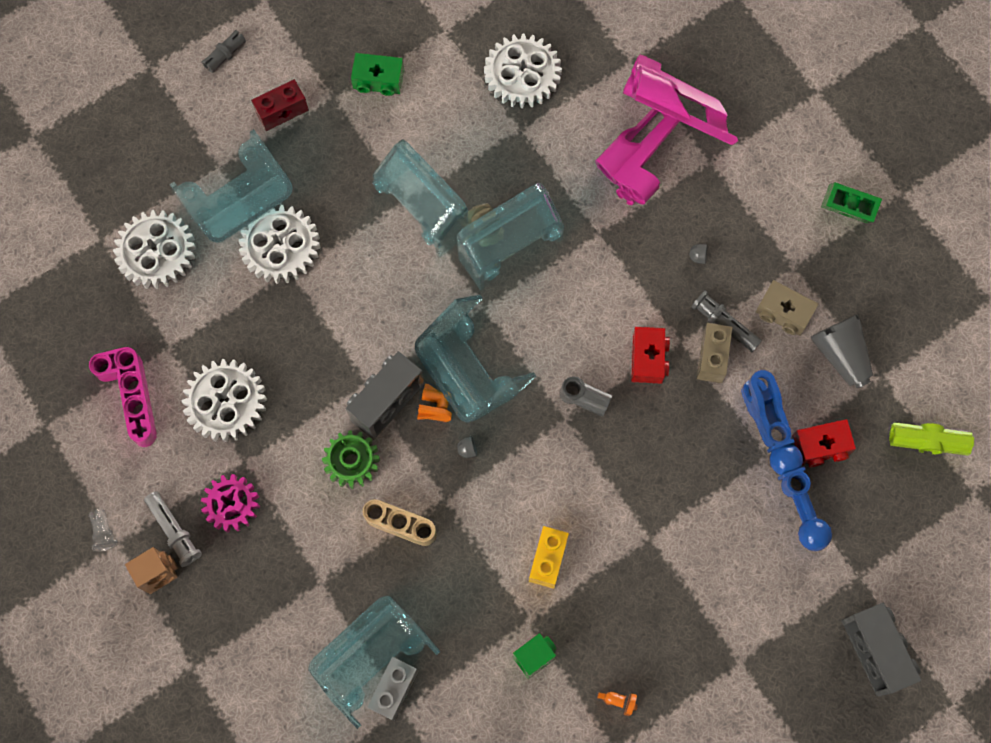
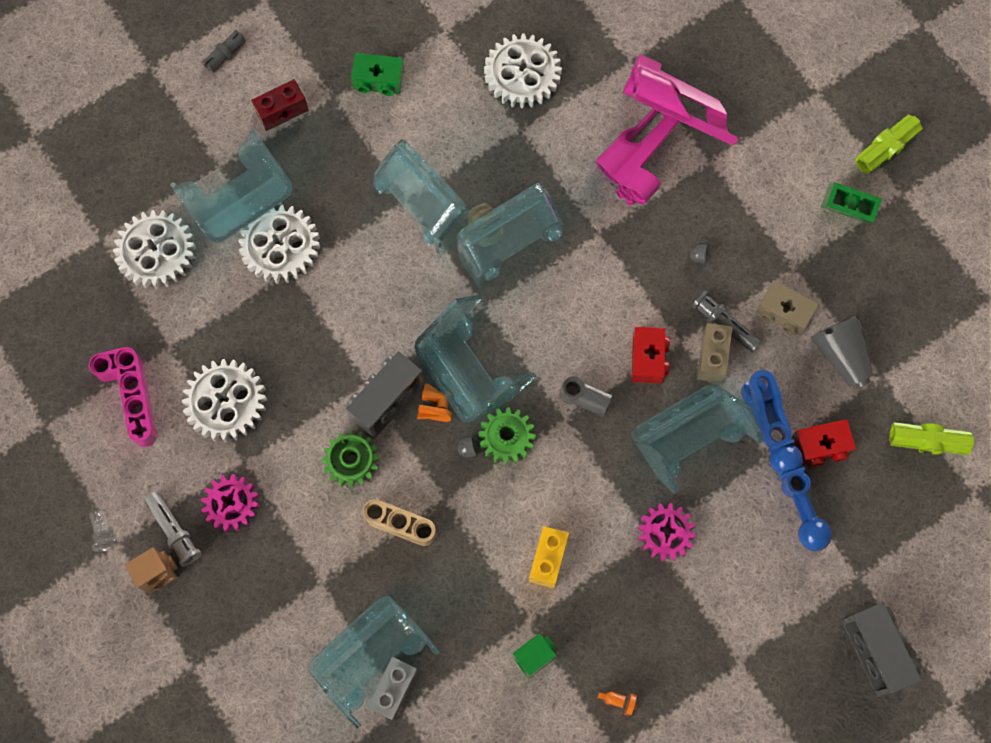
(508, 449): none -> bright green gear
(655, 531): none -> dark pink gear
(691, 426): none -> clear light blue windscreen
(888, 143): none -> lime piece

